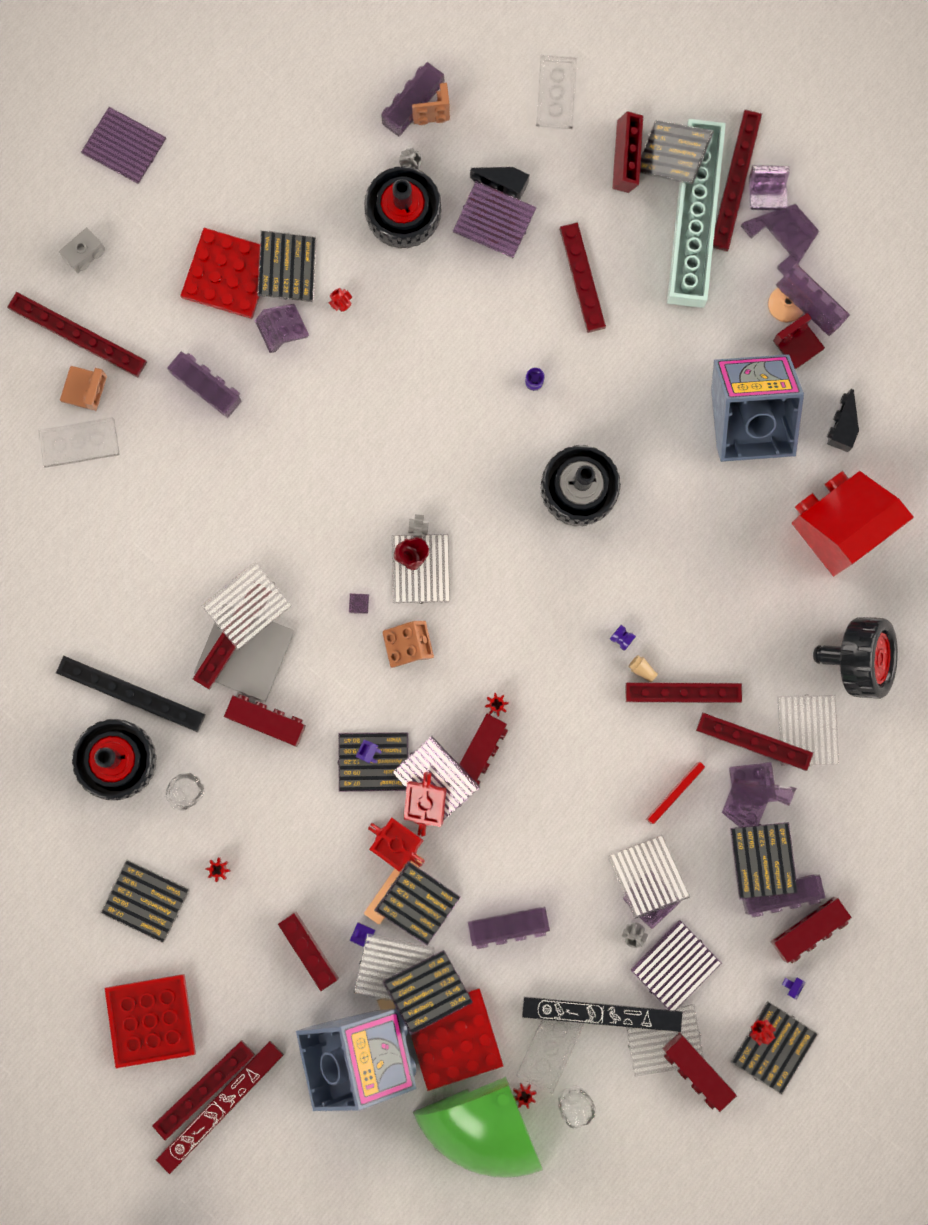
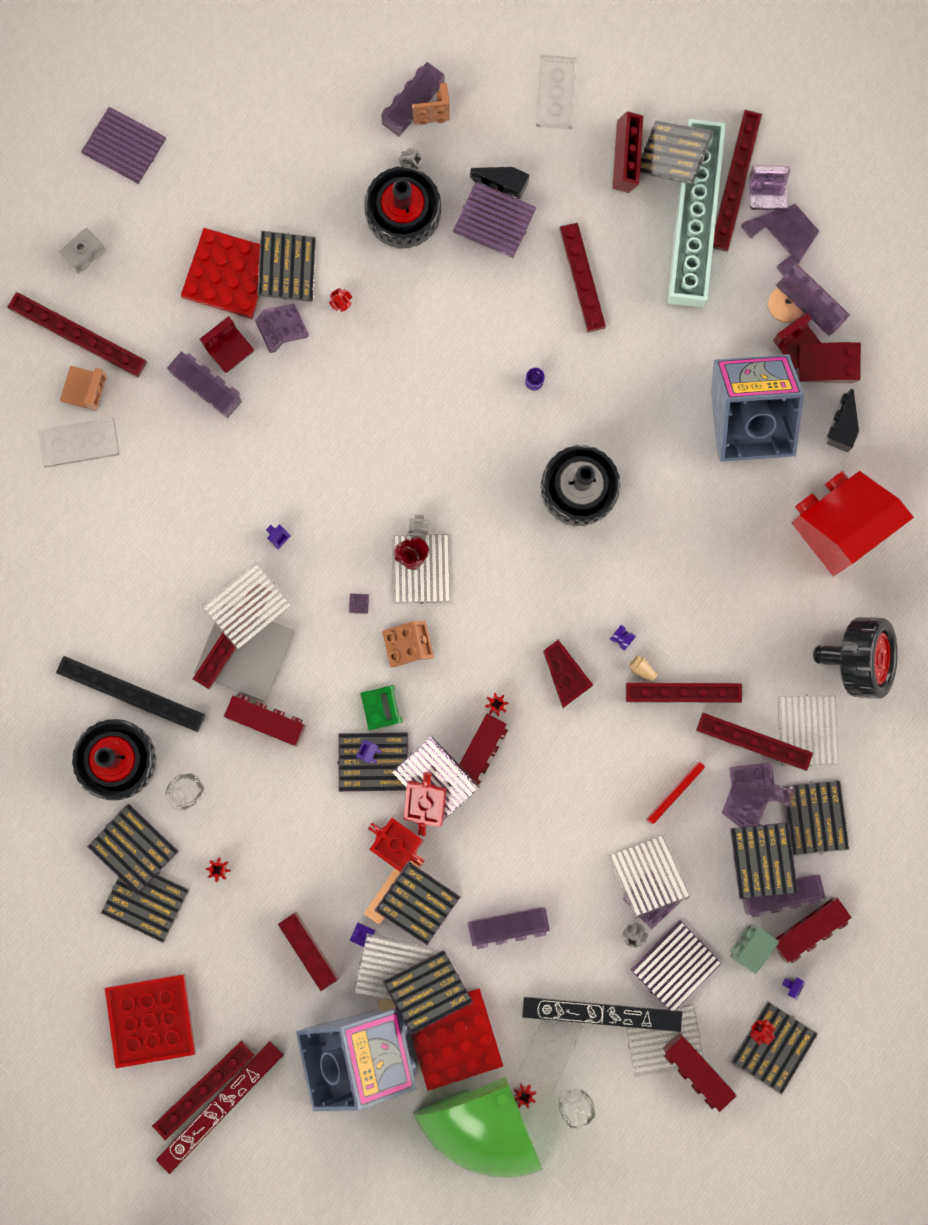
(133, 849): none -> piece
(226, 345): none -> dark red bracket
(277, 535): none -> dark purple tile
(374, 708): none -> green plate
(566, 674): none -> dark red wing
(753, 948): none -> sand green brick
(817, 818): none -> piece
(829, 362): none -> dark red slope

